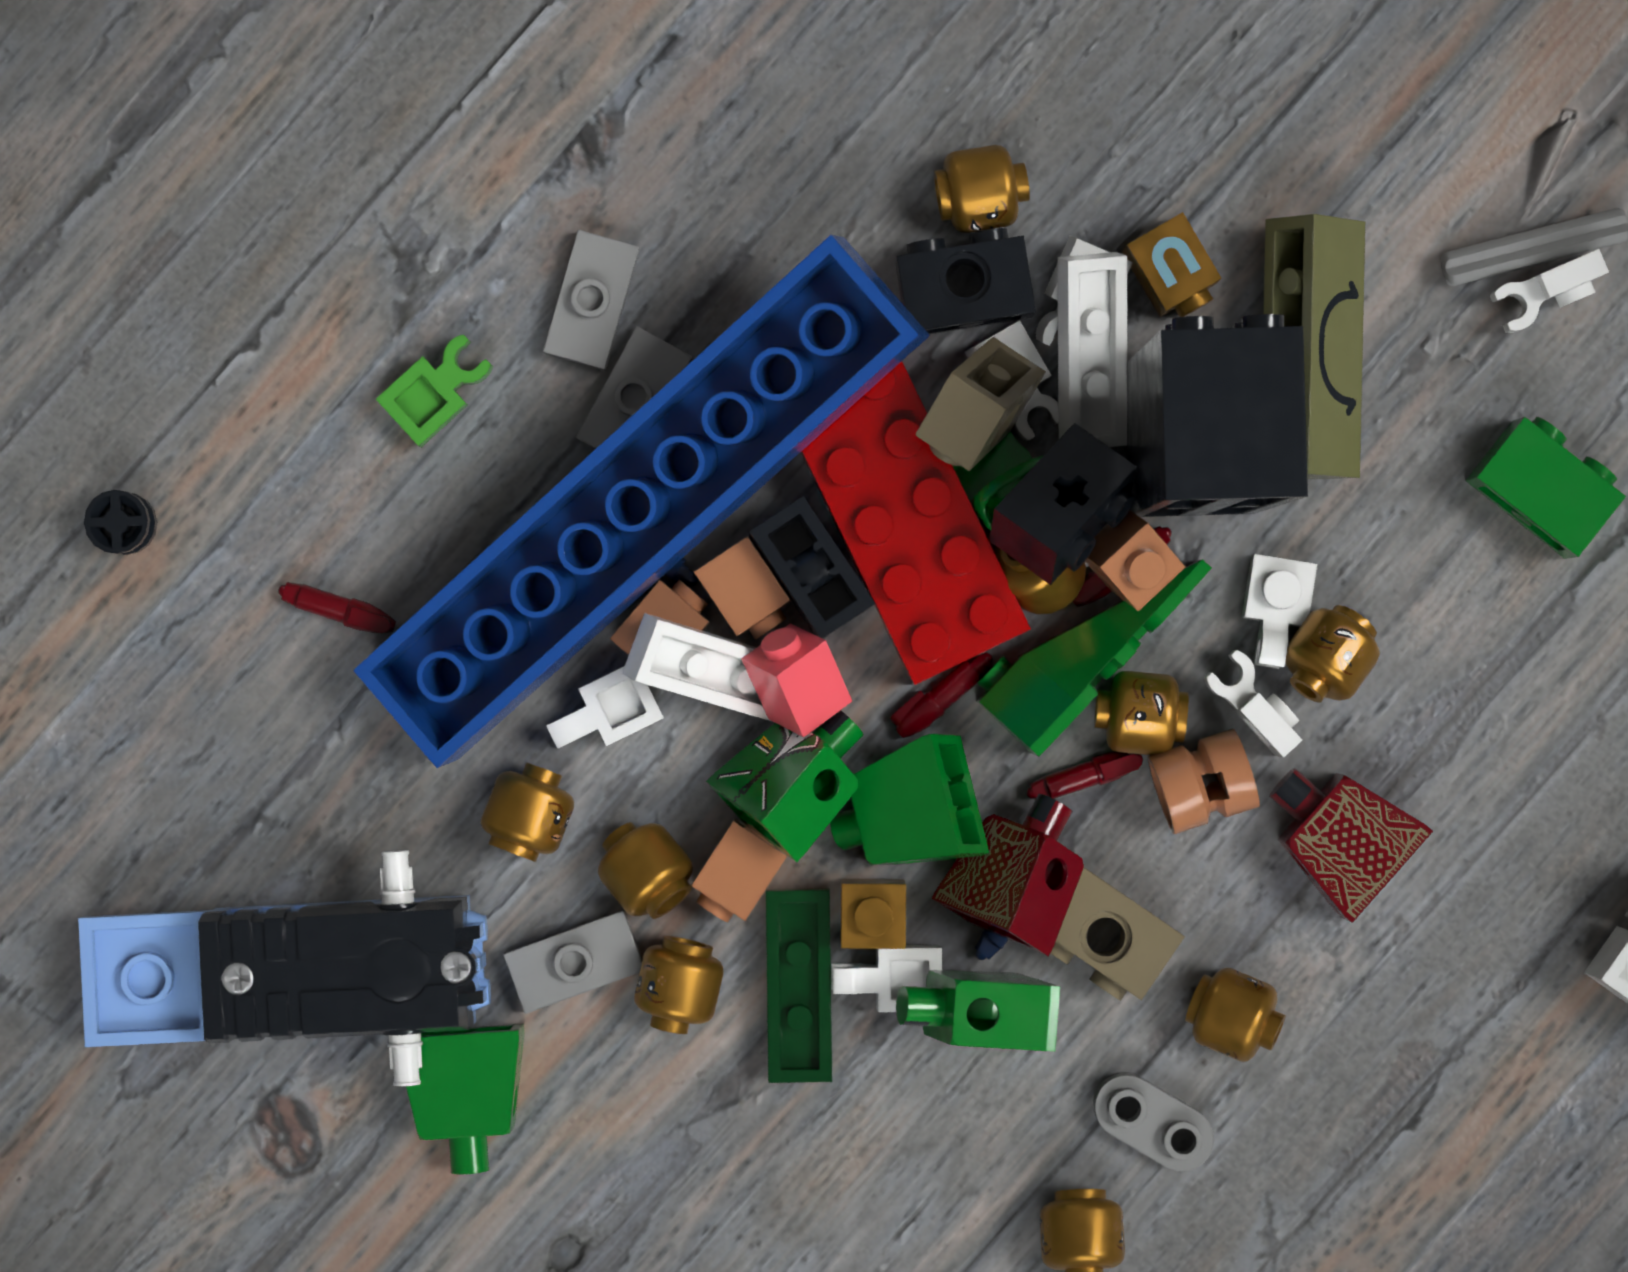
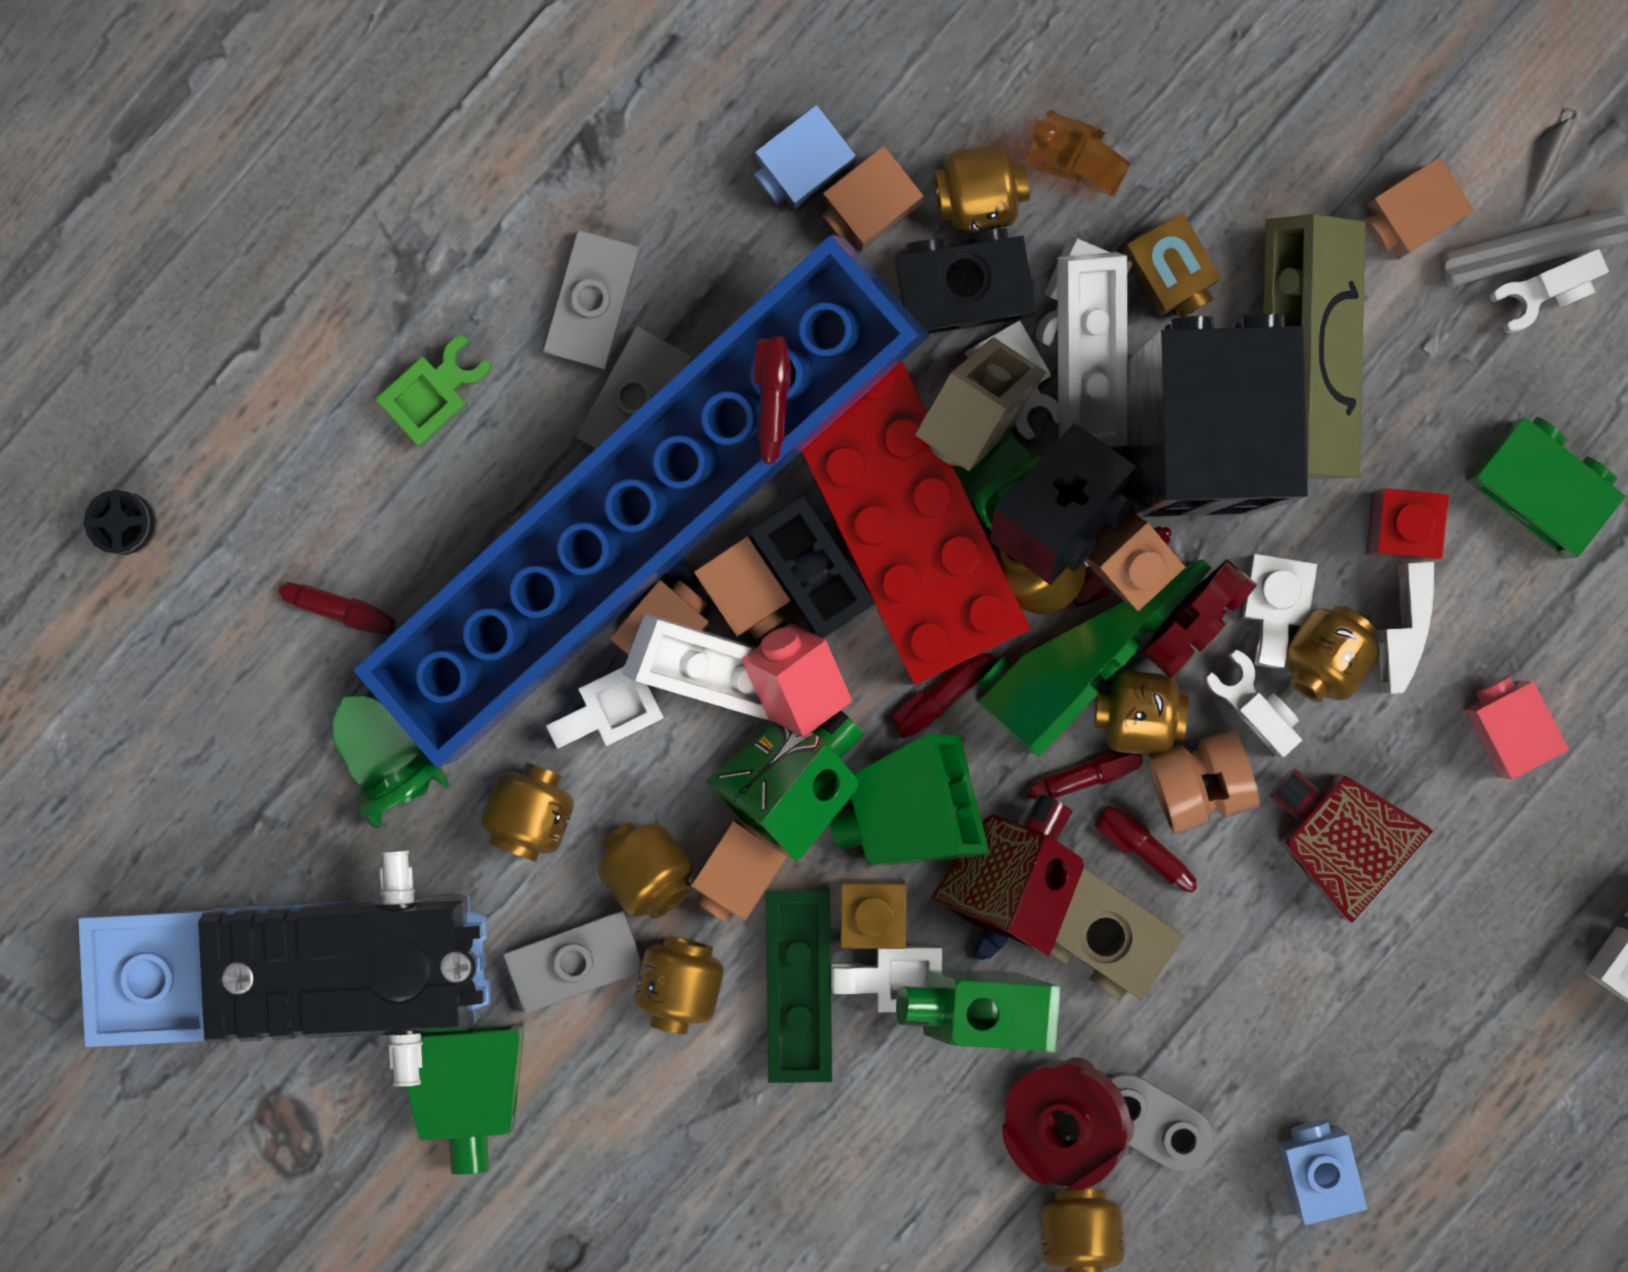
(380, 757): none -> green piece
(774, 375): none -> dark red piece
(803, 160): none -> light blue brick
(870, 200): none -> nougat brick
(1076, 154): none -> clear orange piece
(1091, 1099): none -> dark red plate
(1134, 837): none -> dark red piece
(1198, 618): none -> dark red plate
(1235, 1014): pearl gold head -> none
(1321, 1172): none -> light blue brick
(1404, 646): none -> white slope
(1407, 524): none -> red brick
(1416, 209): none -> nougat brick
(1515, 727): none -> coral brick

